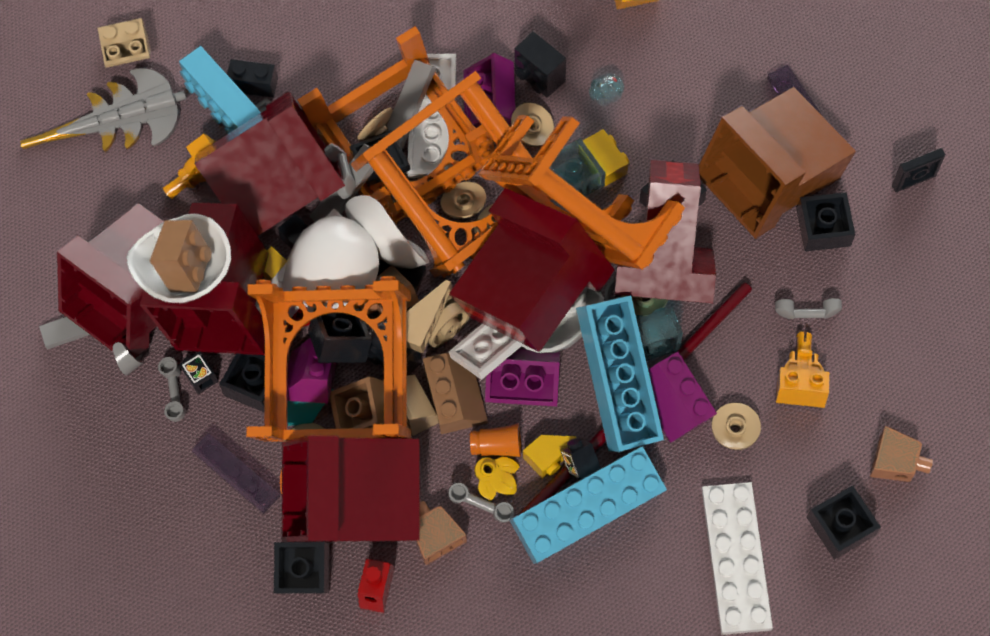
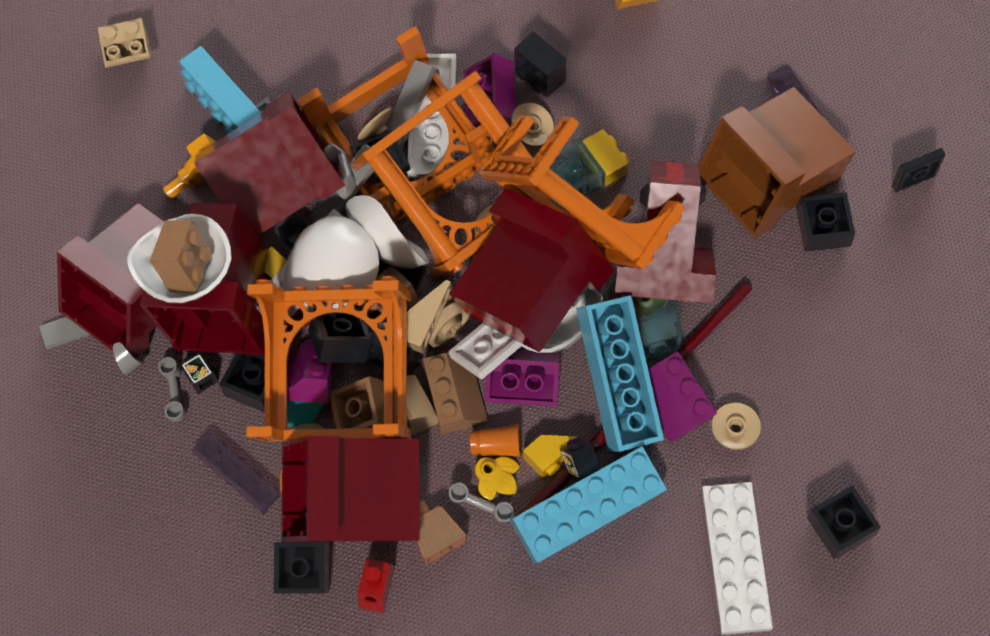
(151, 105): light grey animal -> none
(253, 77): black brick -> none
(464, 200): tan dish -> none
(606, 89): clear light blue head -> none
(786, 309): light grey bar -> none
(801, 379): light orange brick -> none
(898, 457): nougat torso -> none

